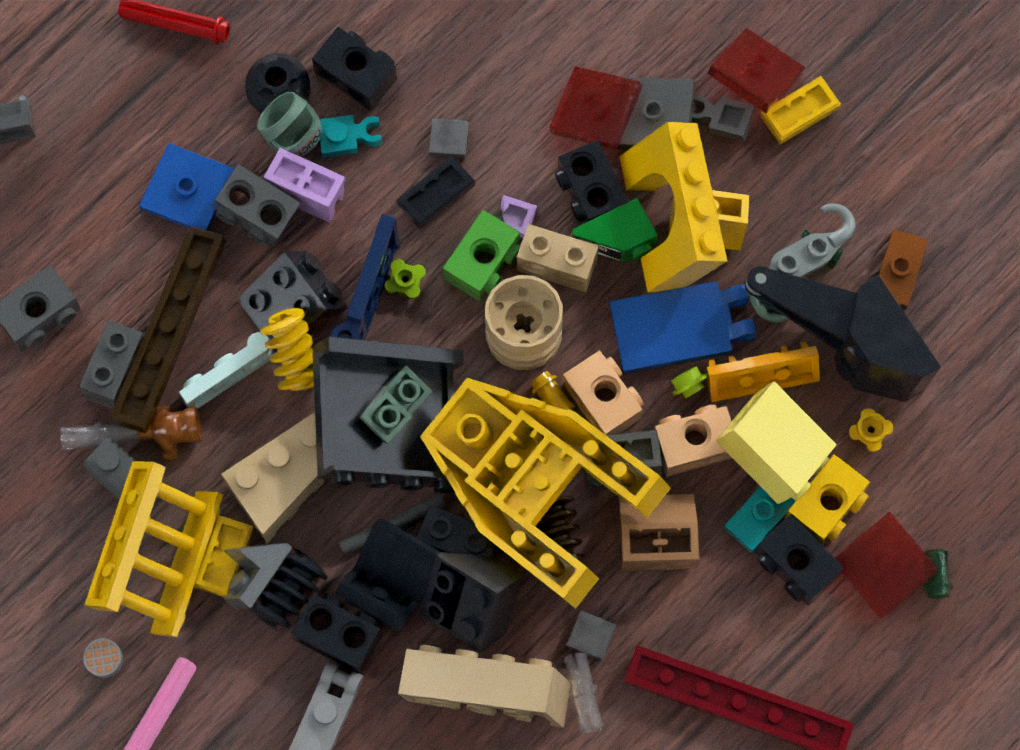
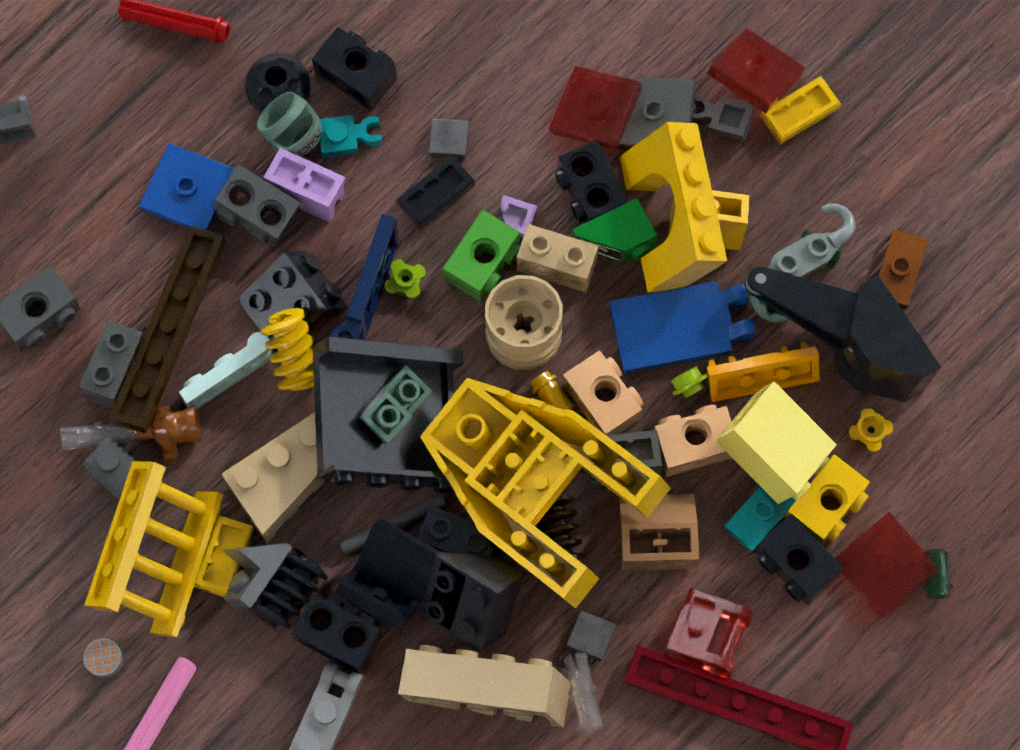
(696, 630): none -> clear red plate

